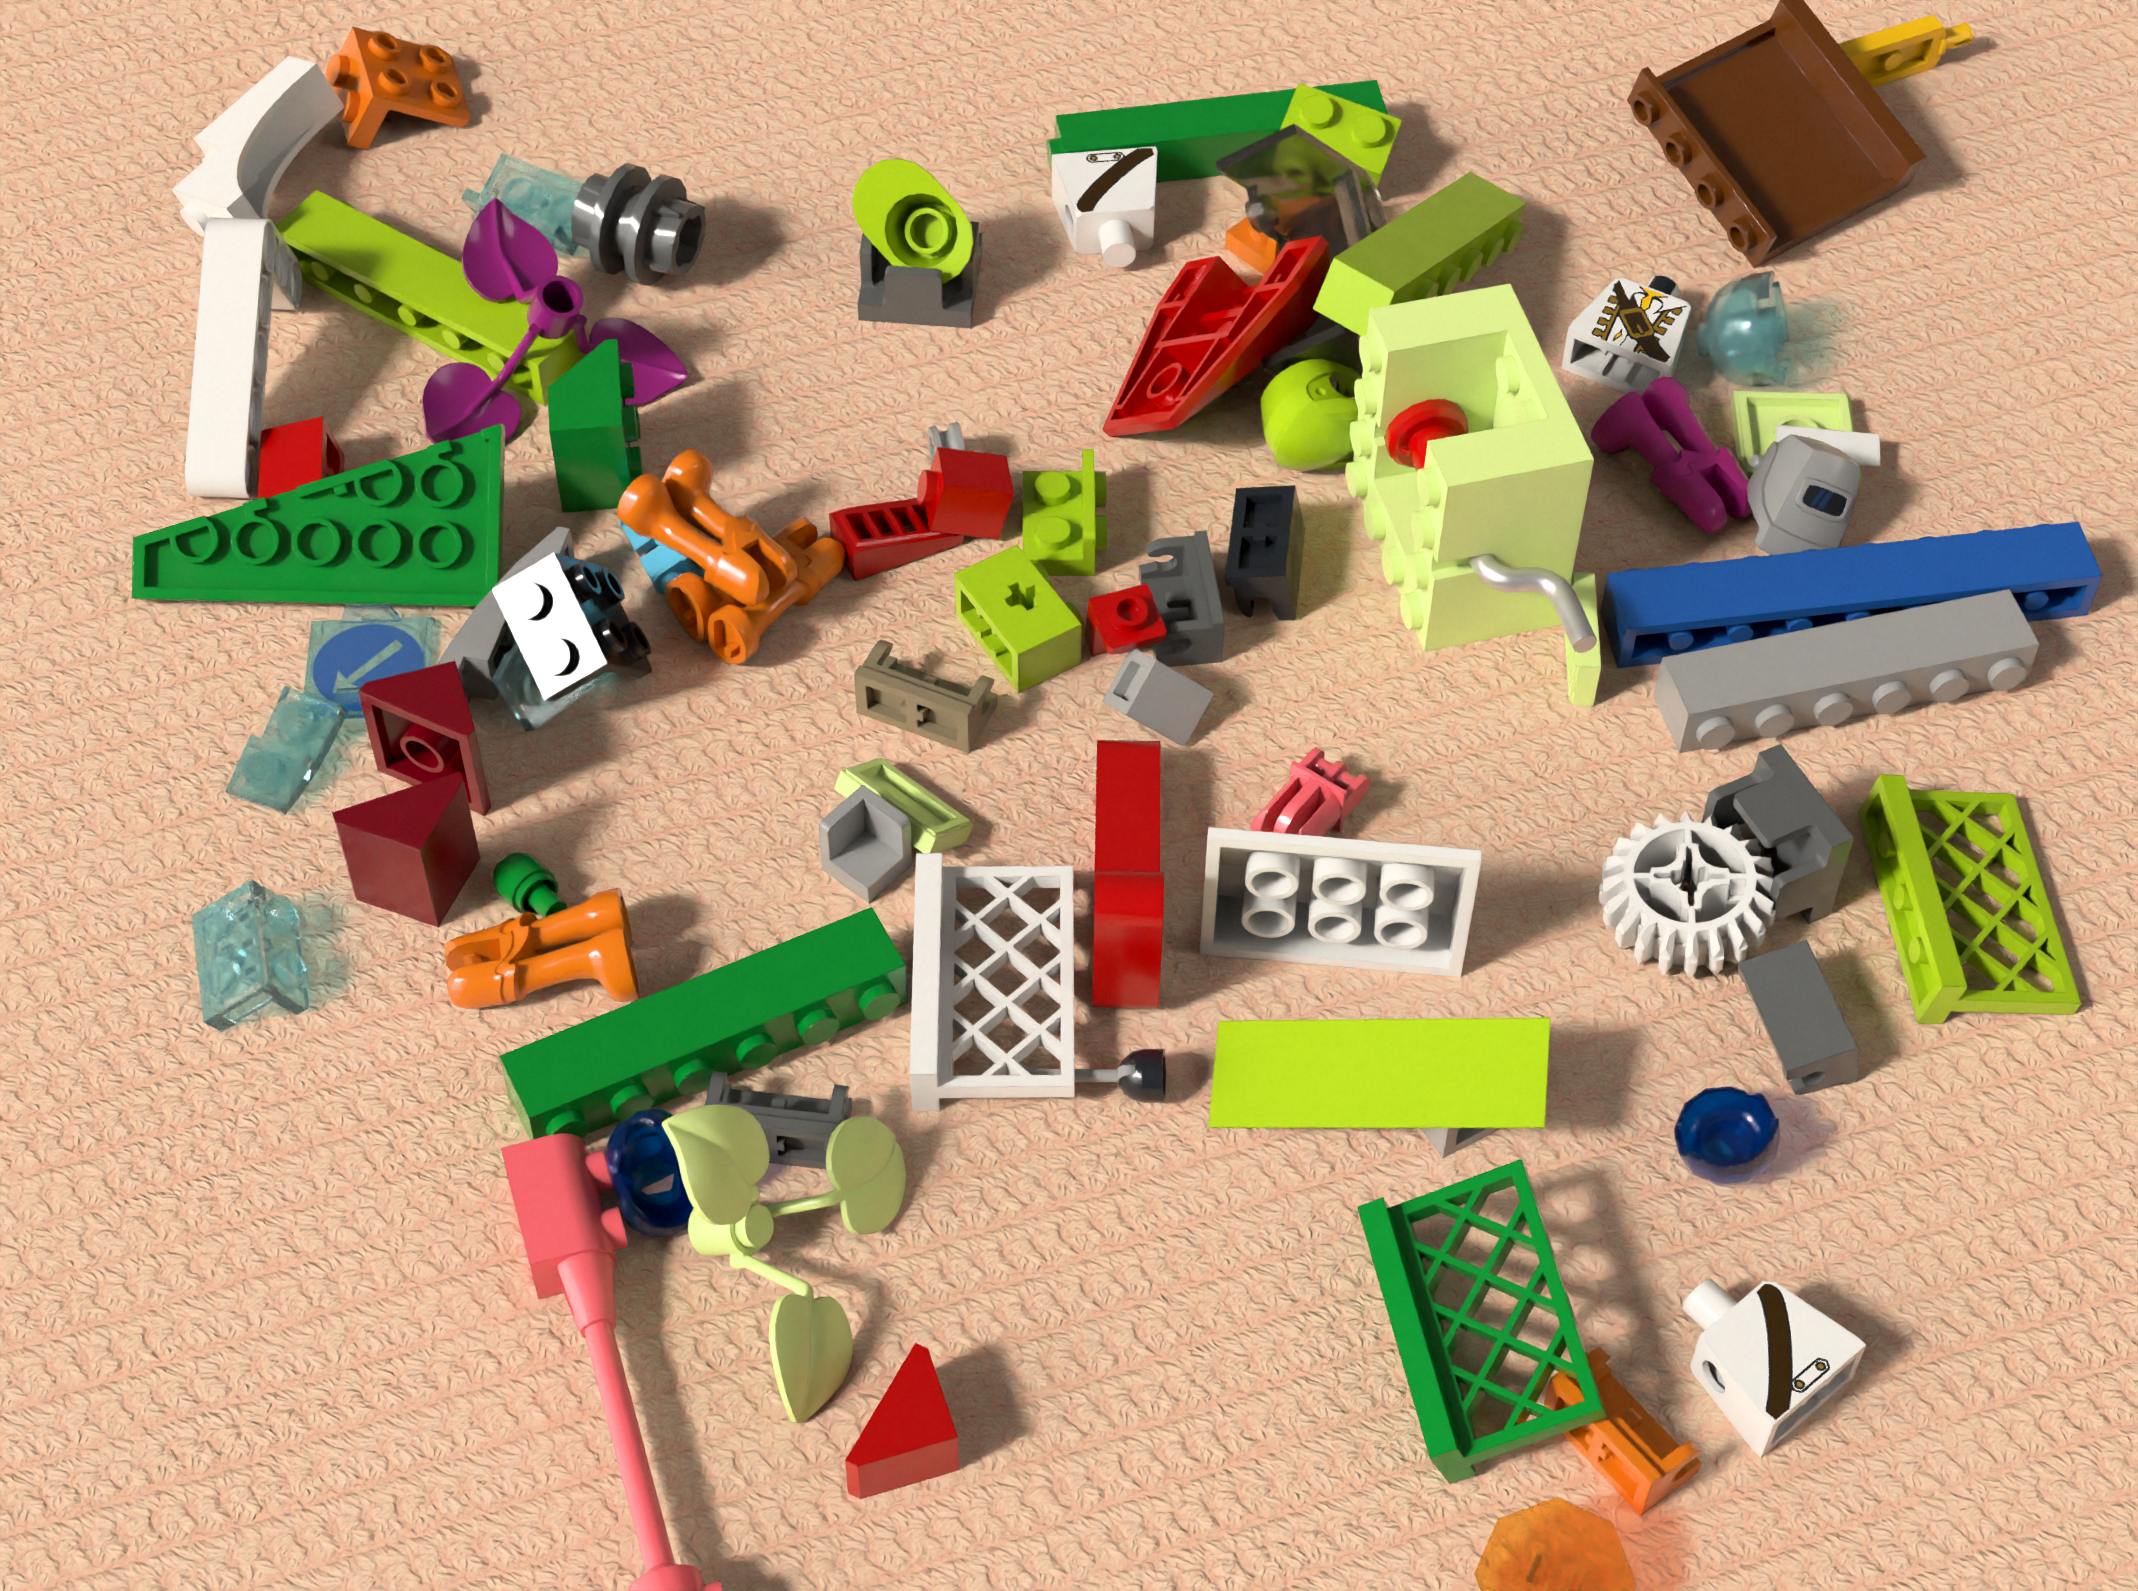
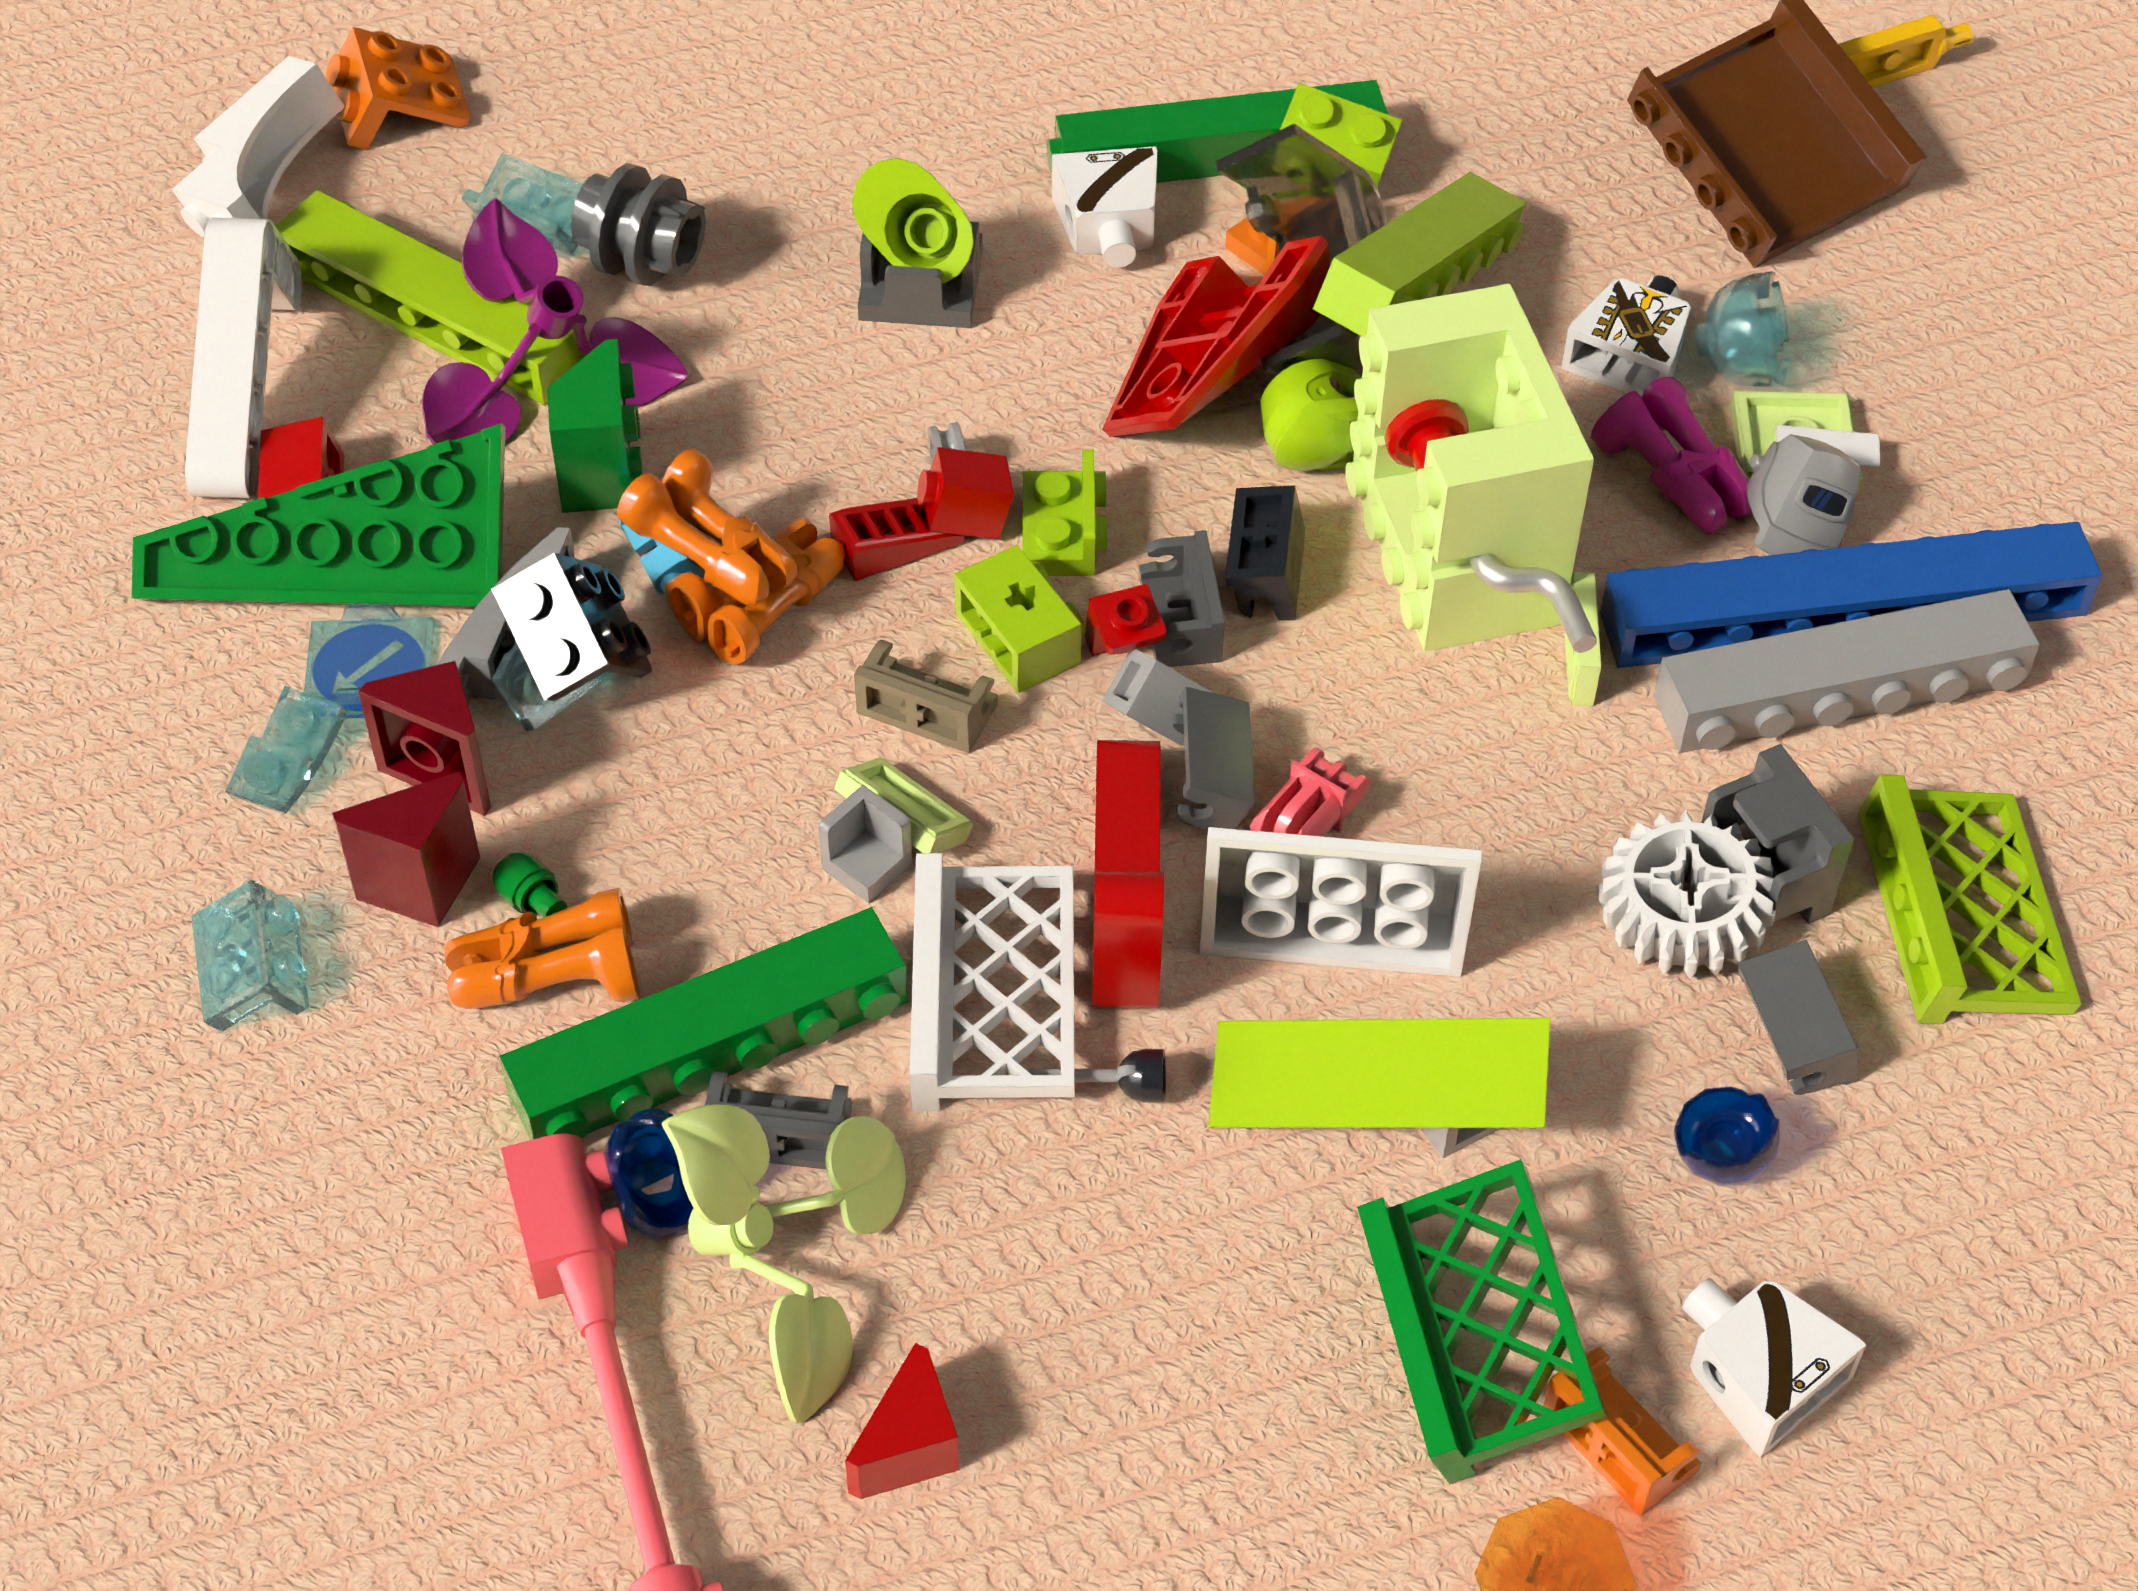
(1215, 759): none -> dark grey hinge

